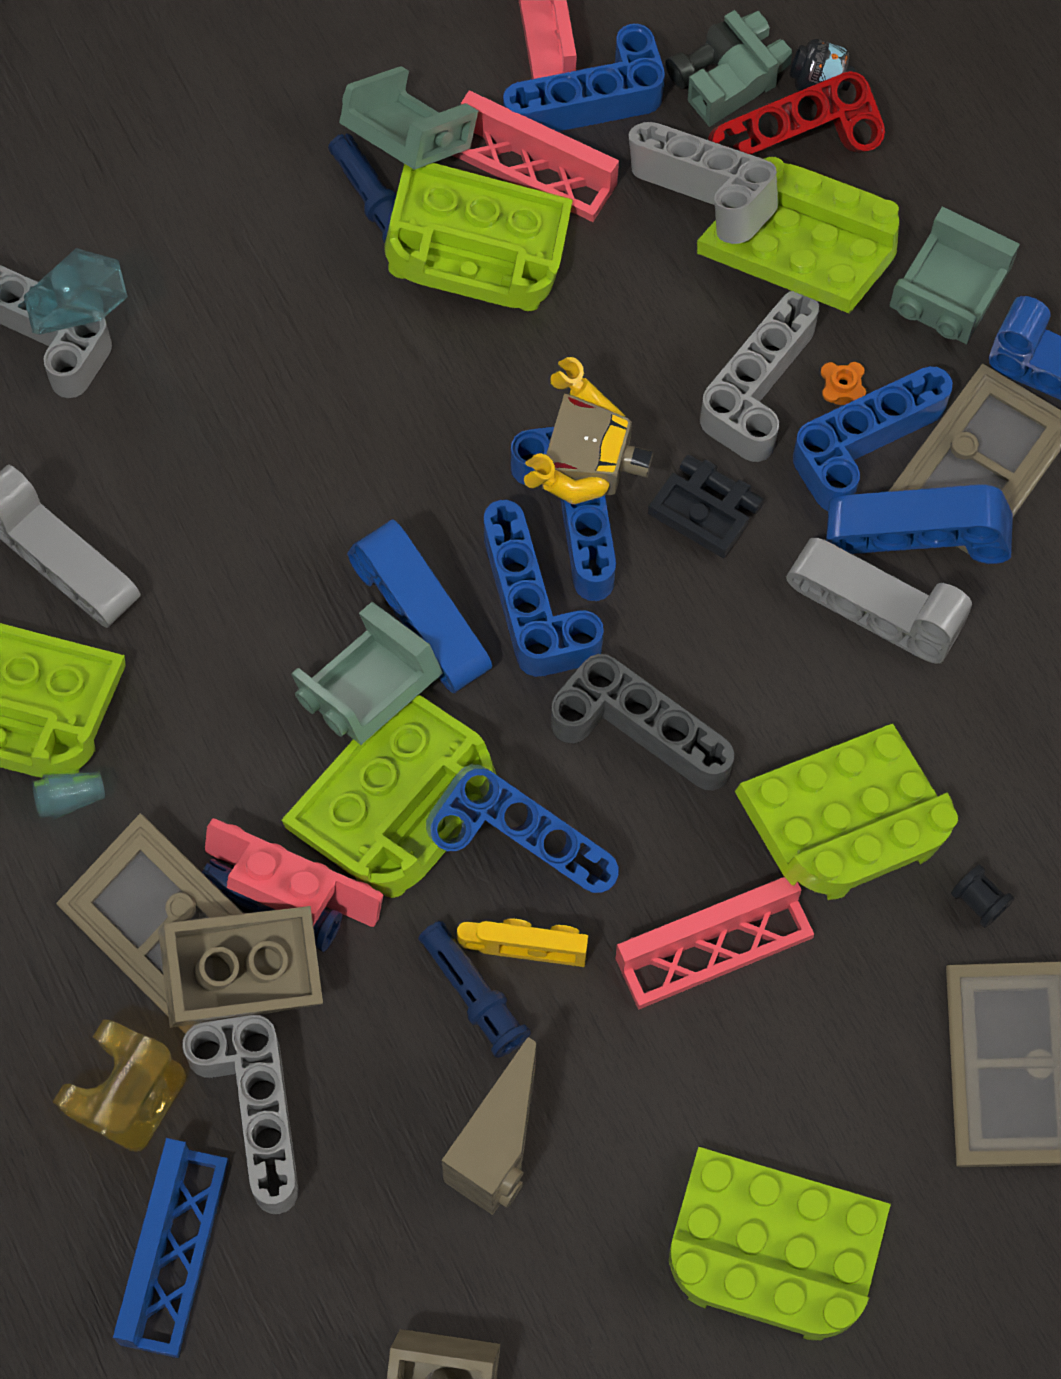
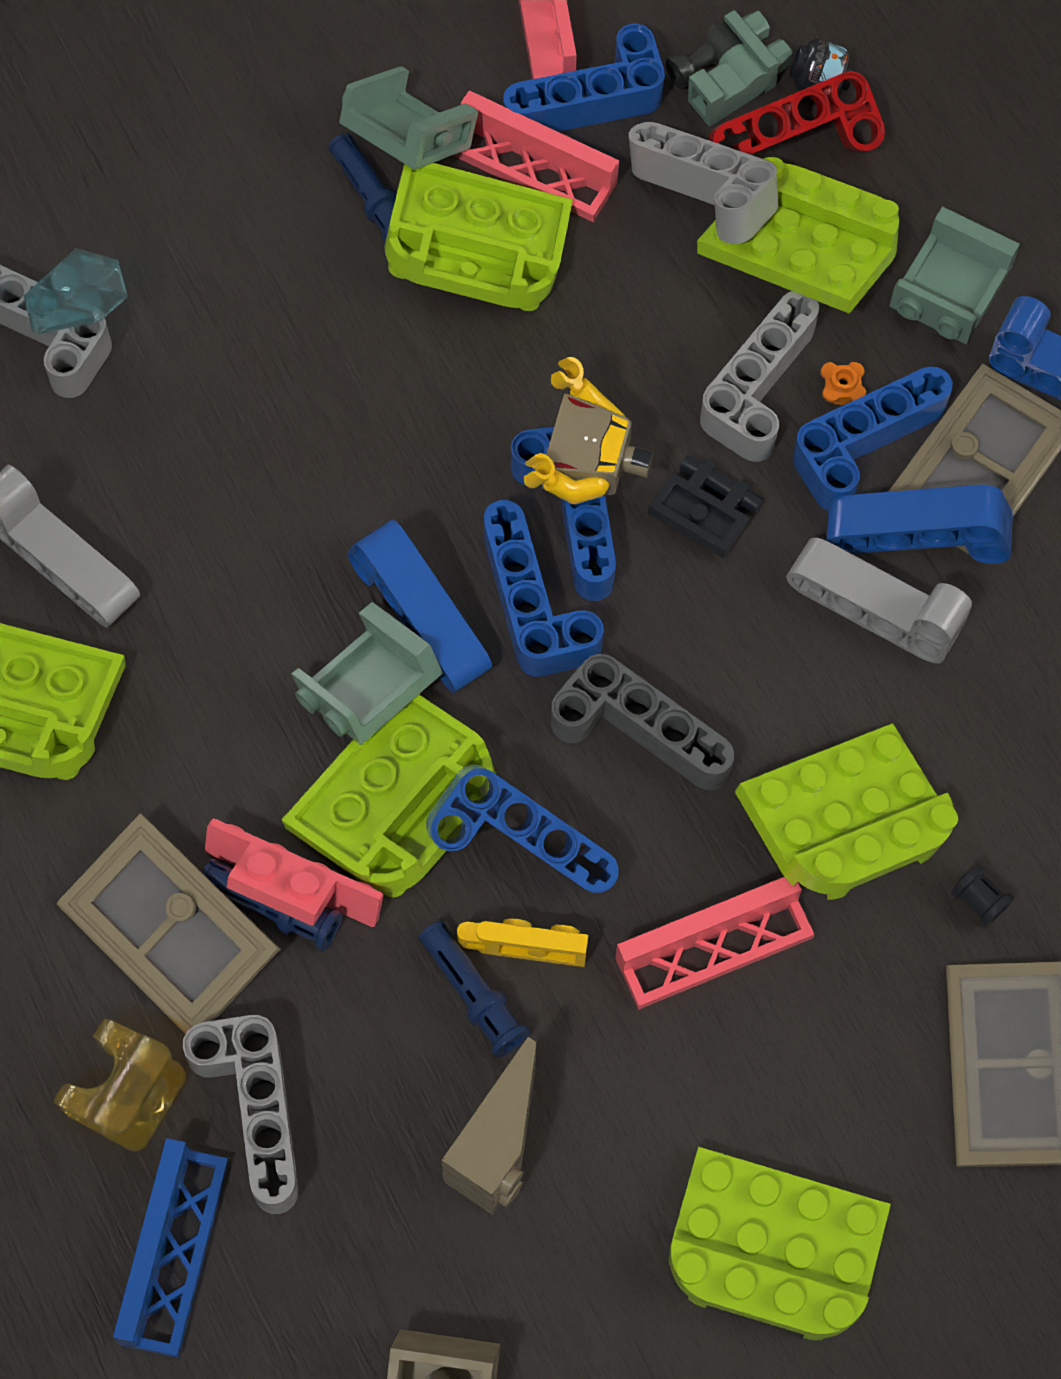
(65, 793): clear light blue cone -> none
(239, 965): dark tan slope -> none

